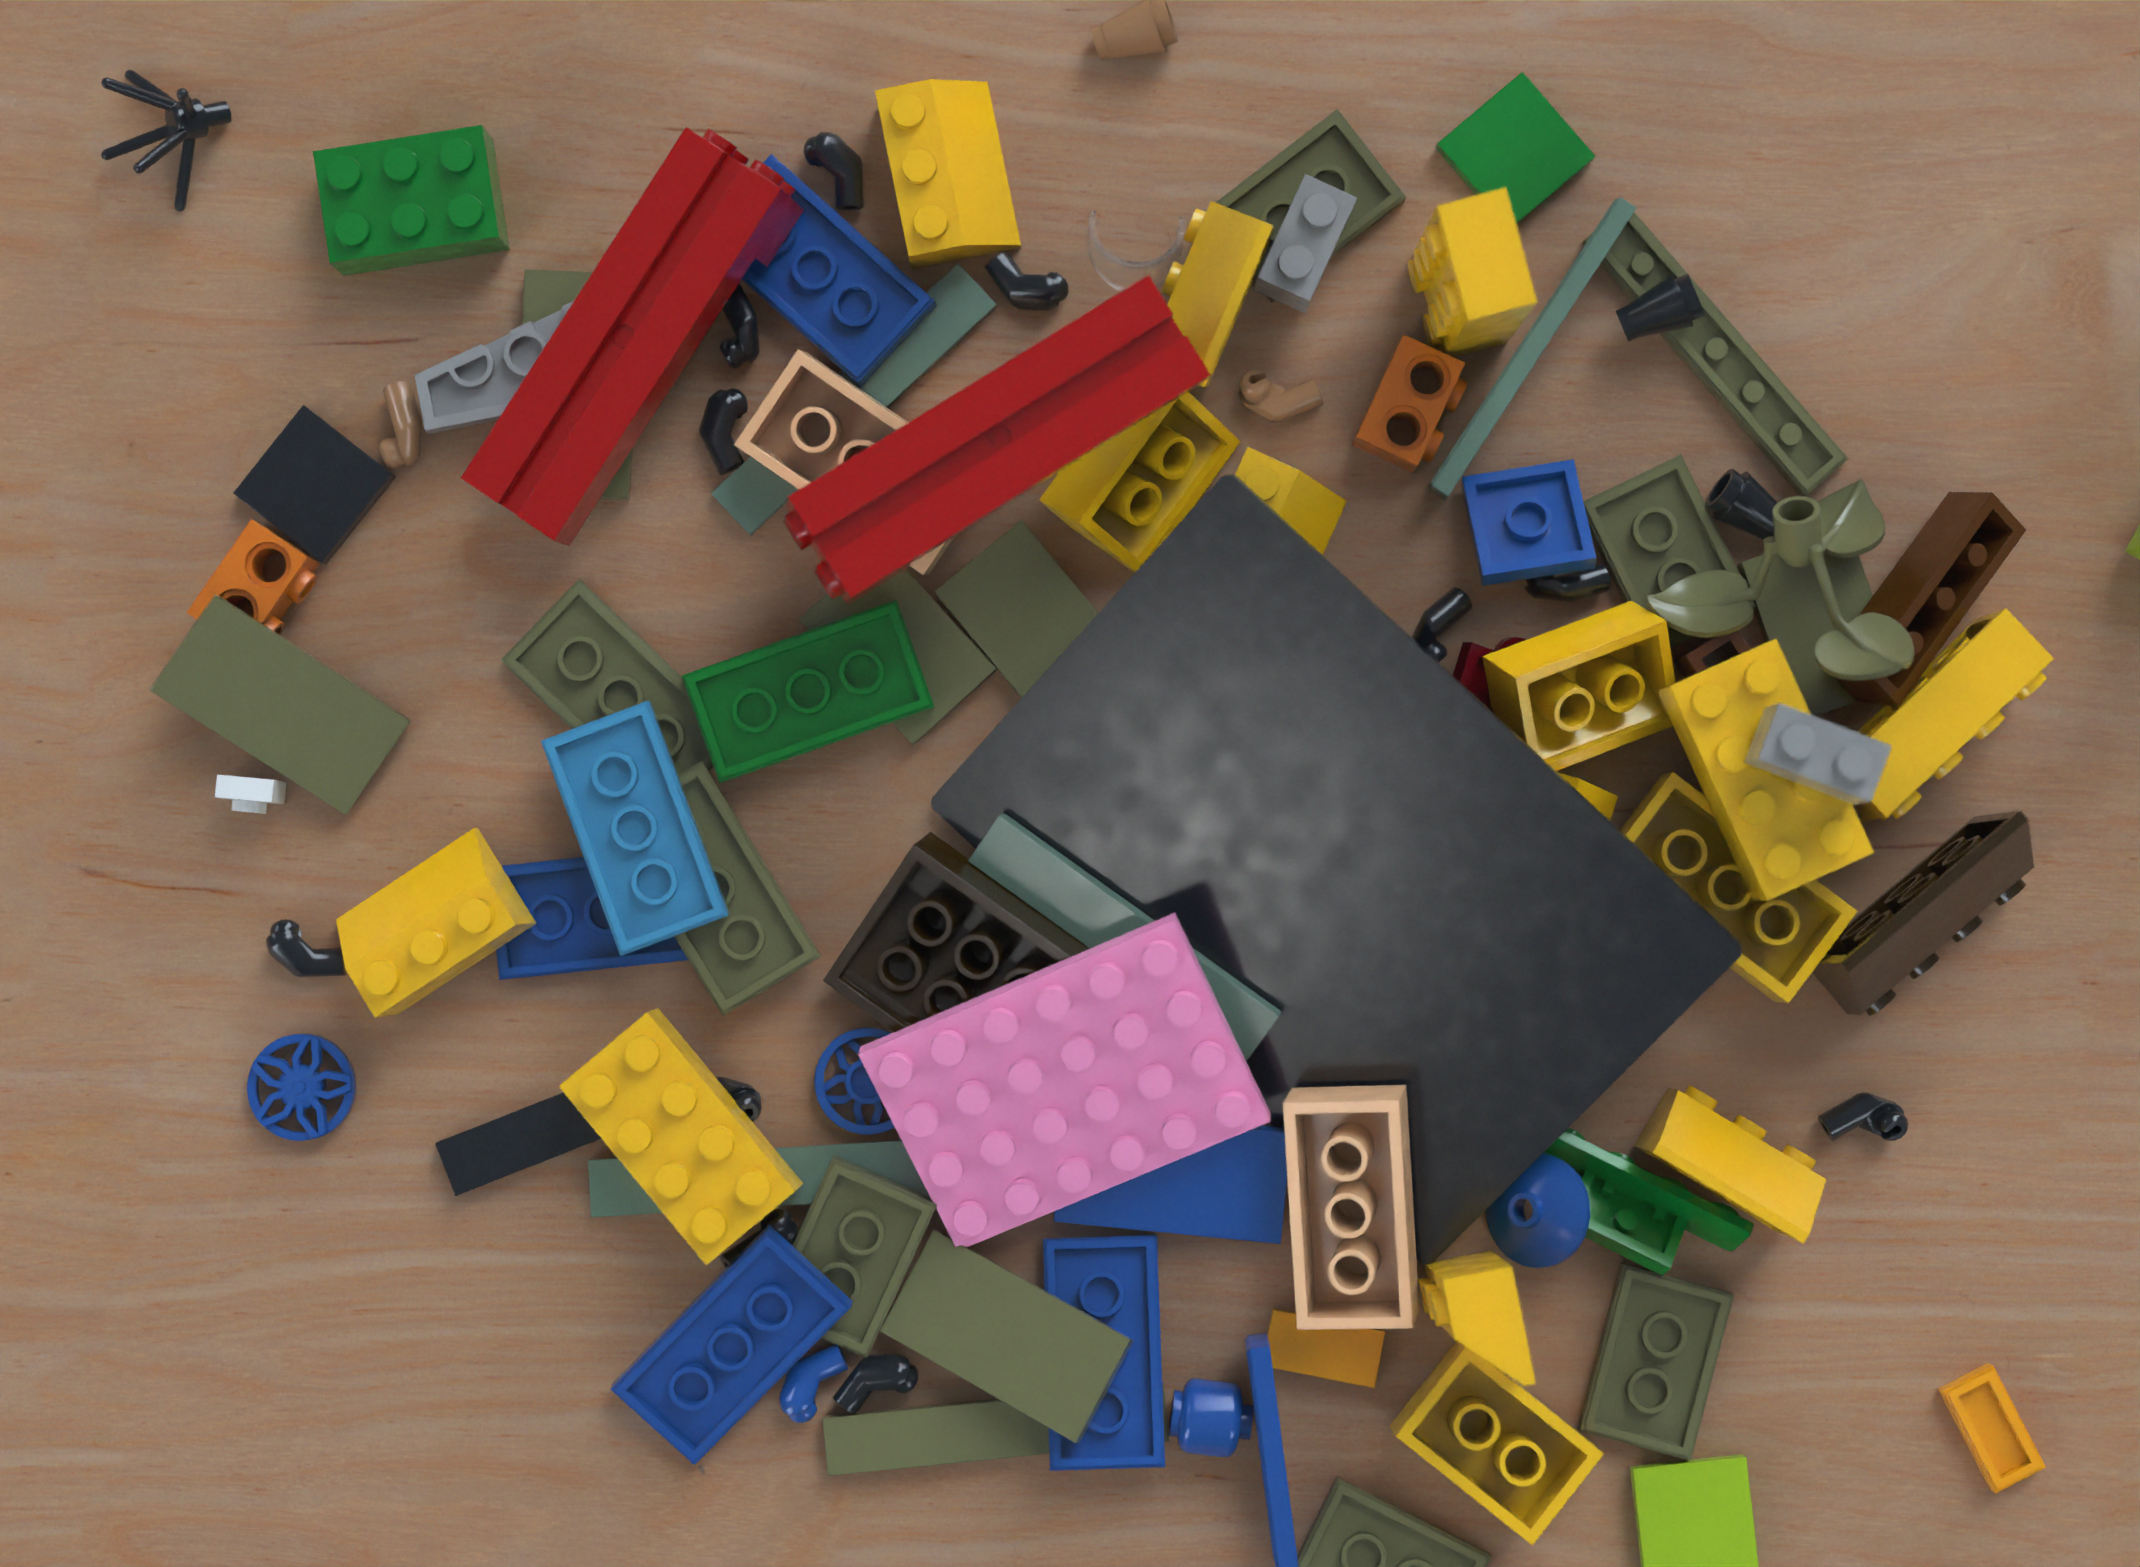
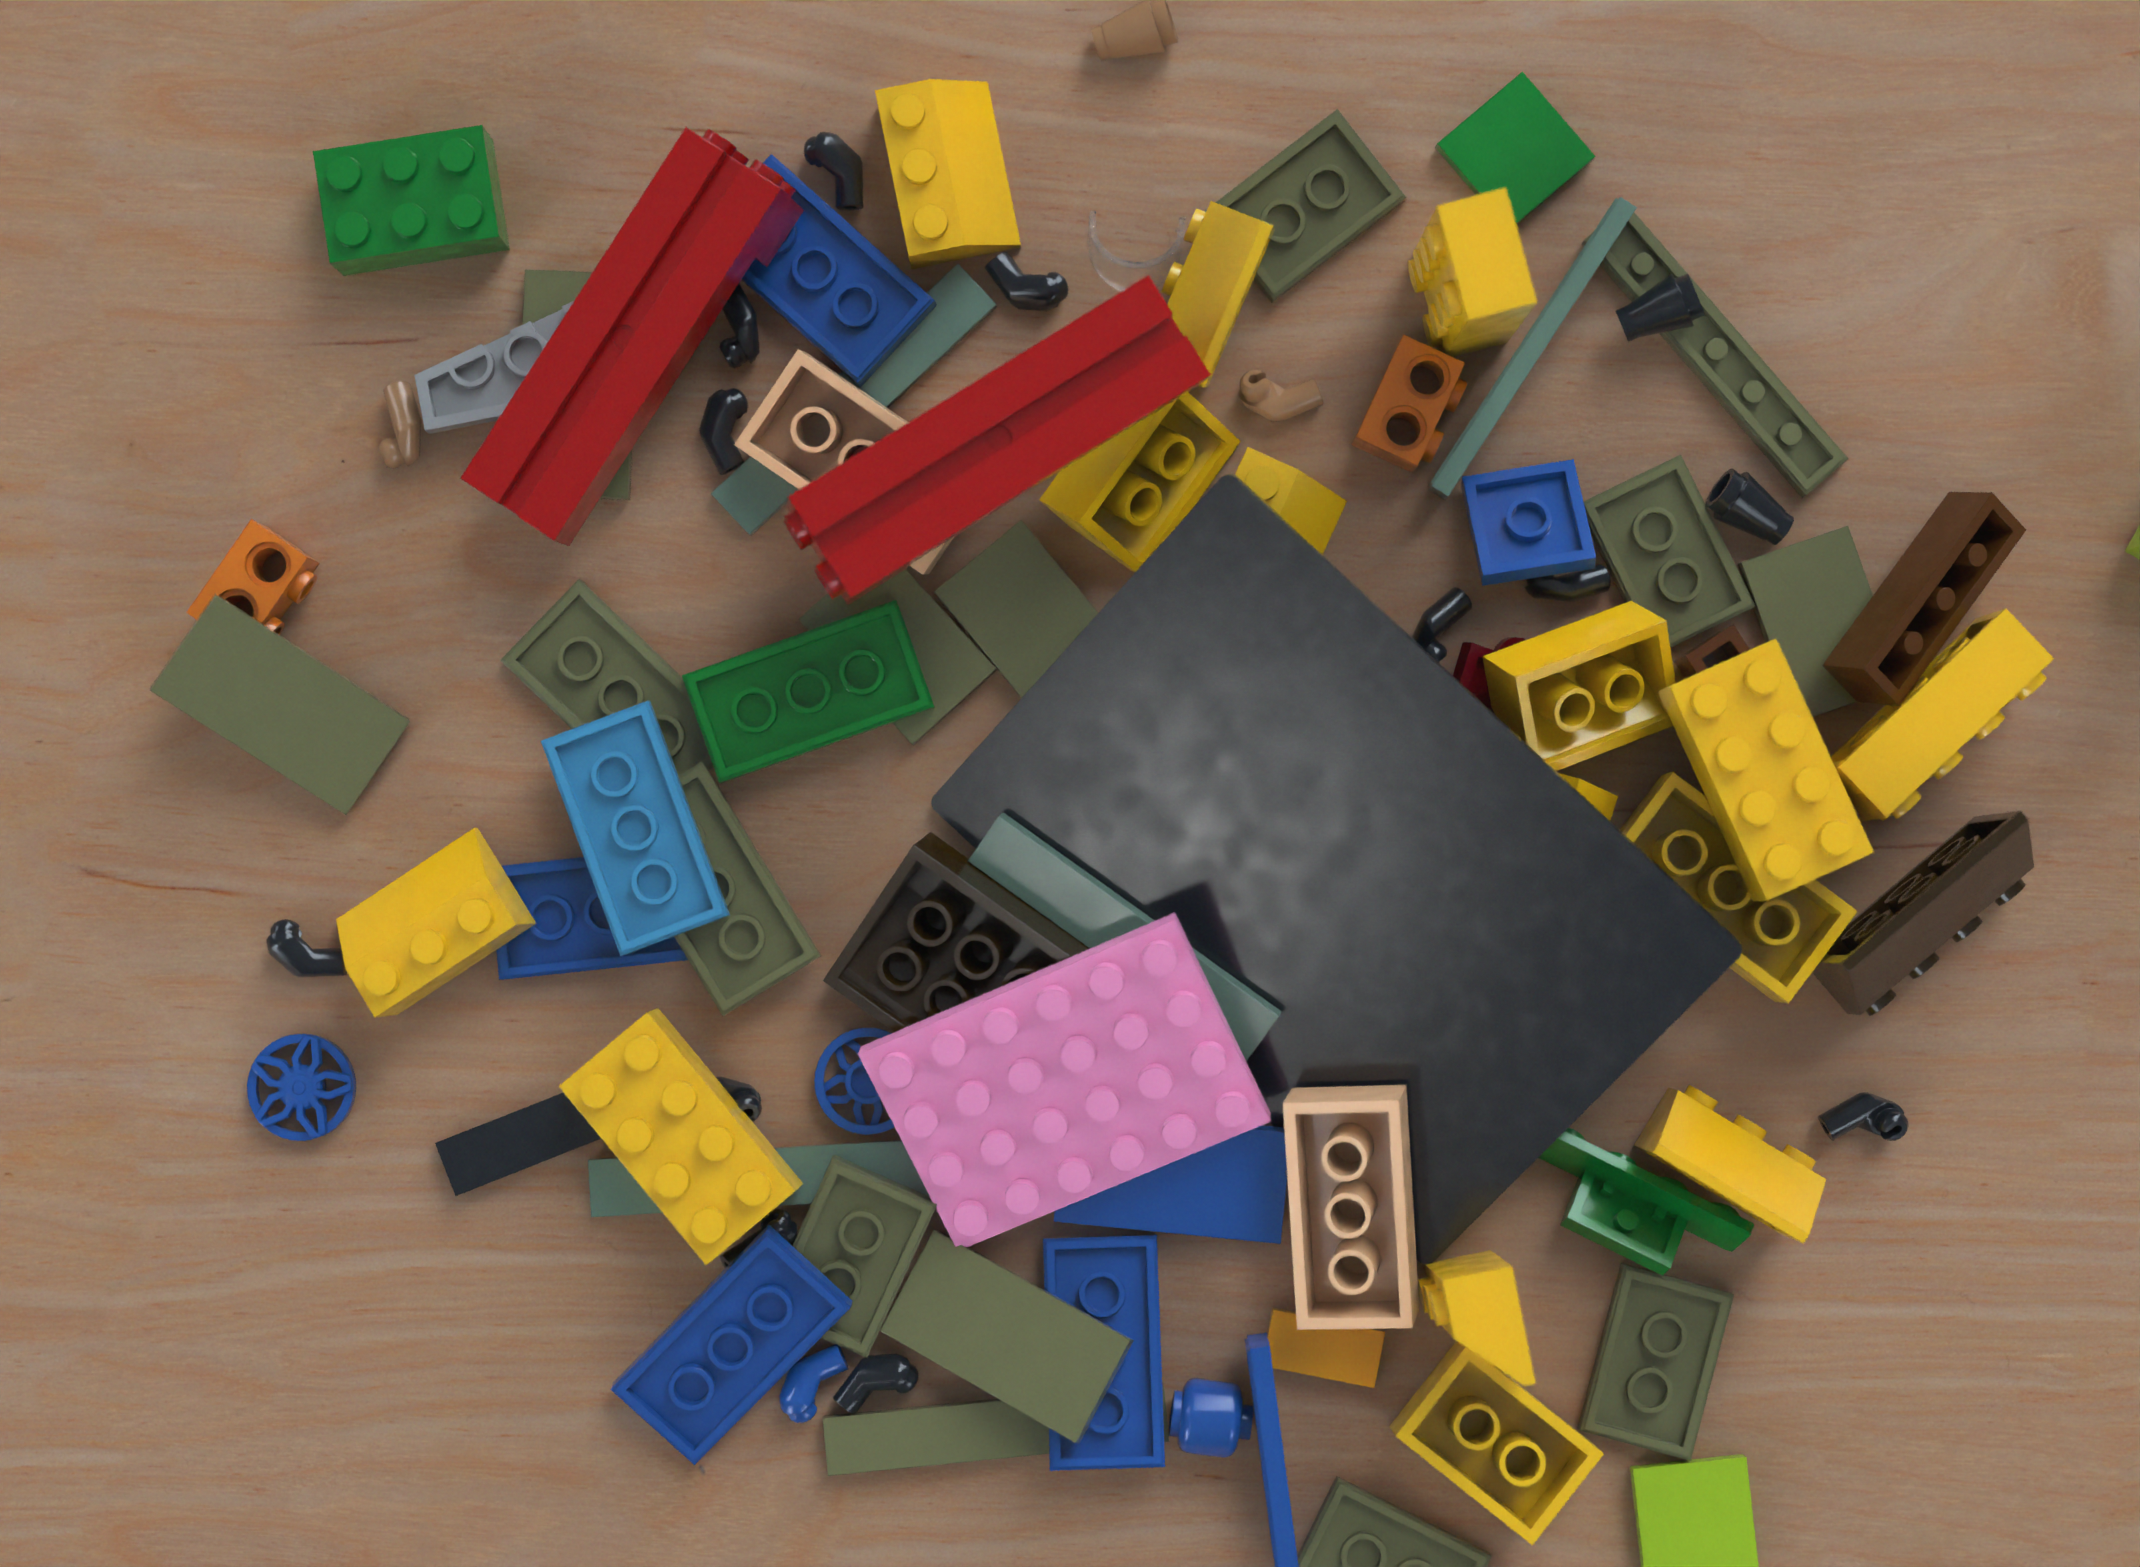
(184, 123): black plant -> none
(250, 793): white plate -> none
(314, 485): black tile -> none
(1305, 243): light grey brick -> none
(1557, 1219): blue dish -> none
(1818, 754): light grey brick -> none
(1840, 525): olive plant -> none
(1991, 1428): light orange tile -> none

